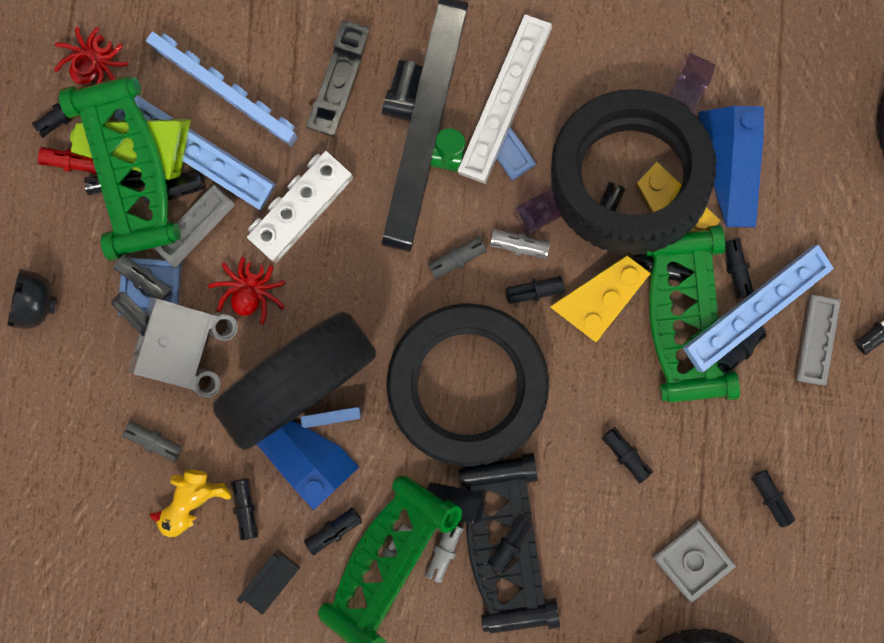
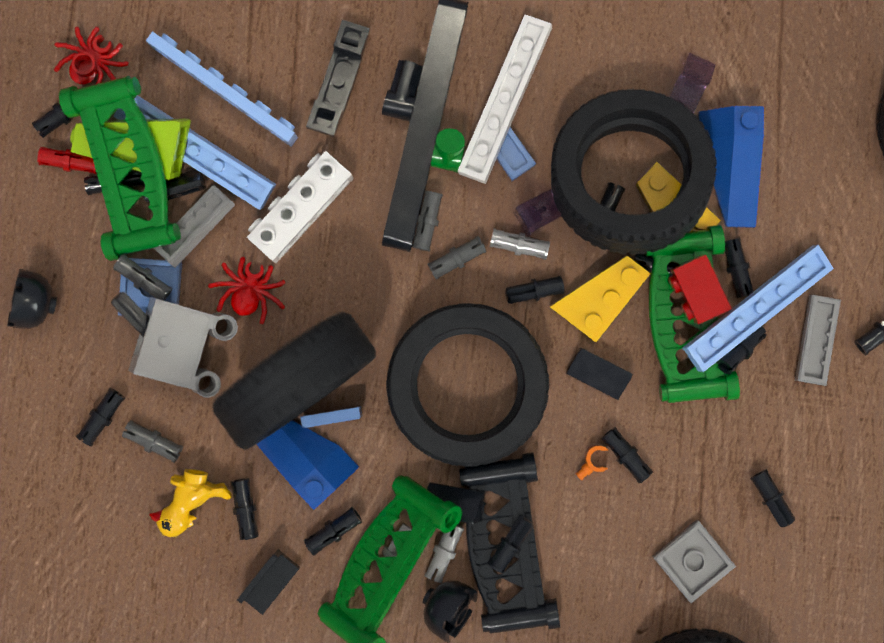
(100, 417): none -> black pin
(427, 220): none -> dark grey pin
(447, 608): none -> black cylinder
(588, 467): none -> orange piece
(599, 373): none -> black slope
(699, 289): none -> red brick

